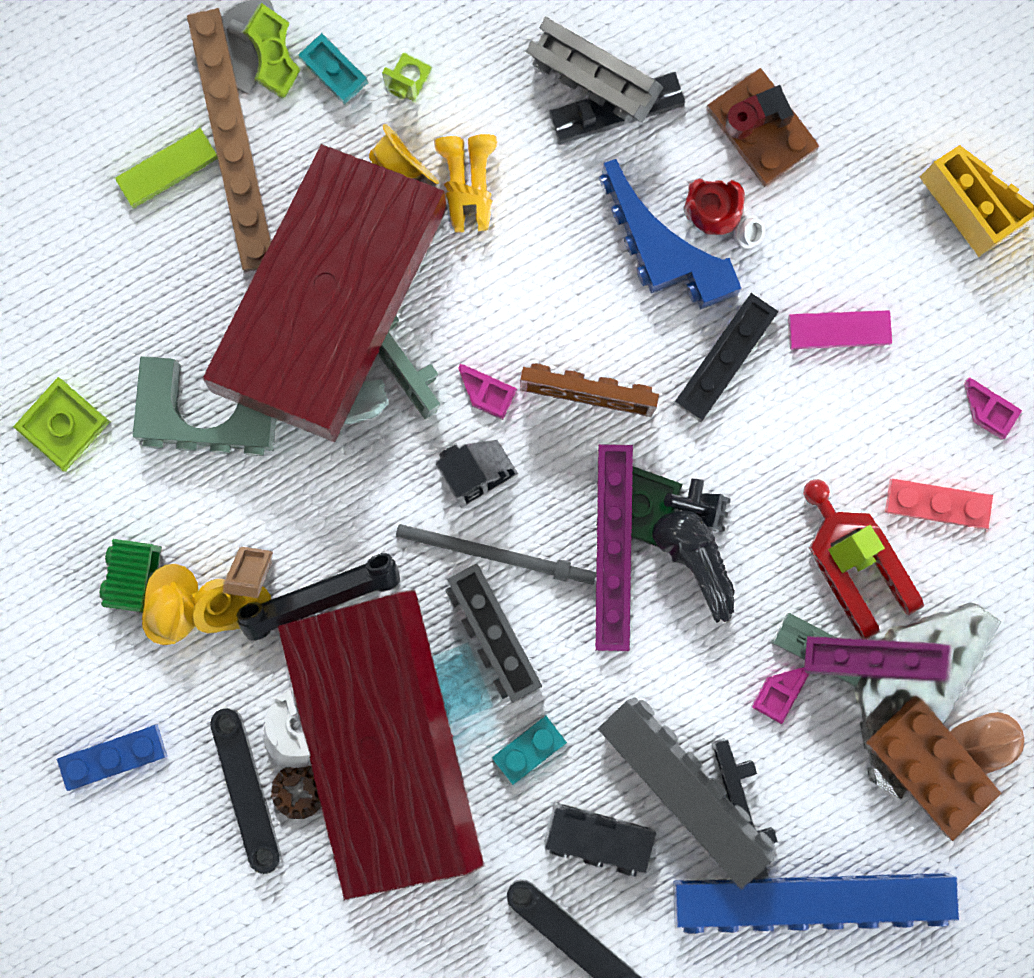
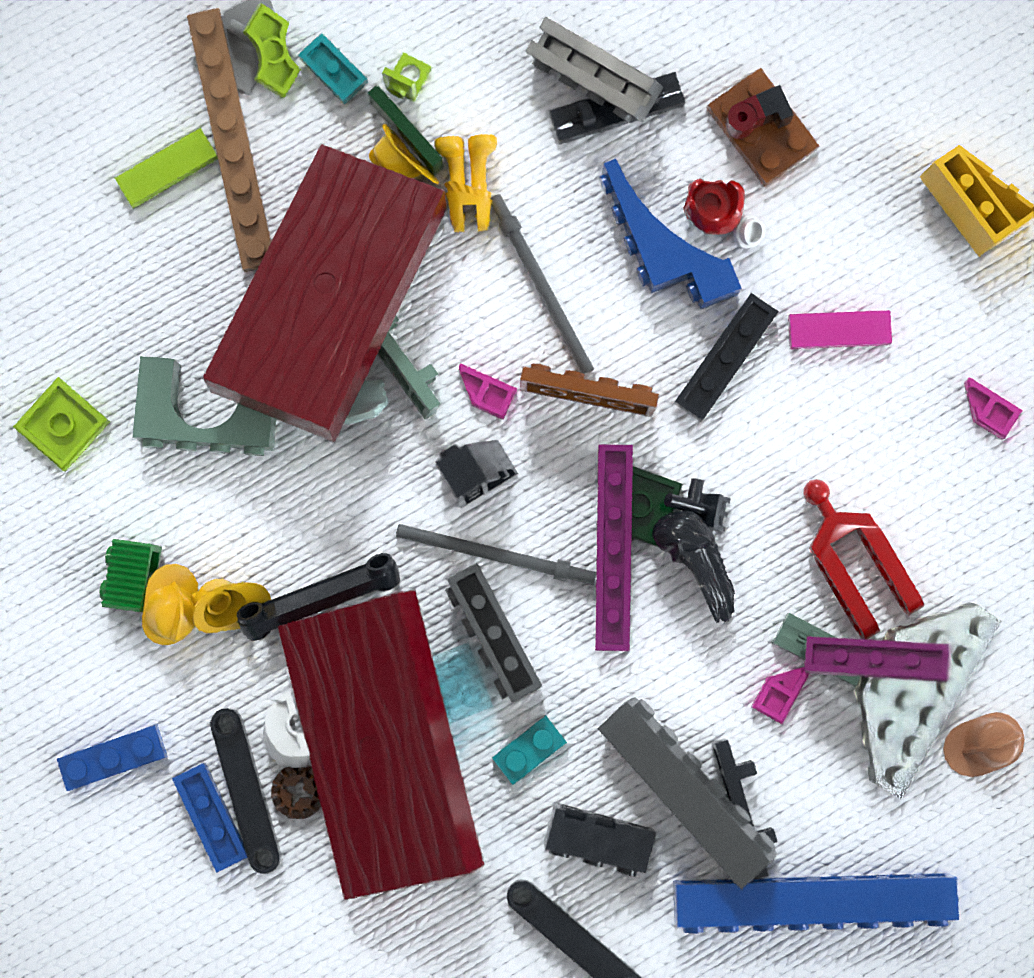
(210, 817): none -> blue plate
(248, 572): medium nougat tile -> none
(405, 130): none -> dark green tile
(511, 228): none -> dark grey bar
(857, 550): lime plate -> none
(933, 767): dark orange plate -> none
(939, 504): coral plate -> none

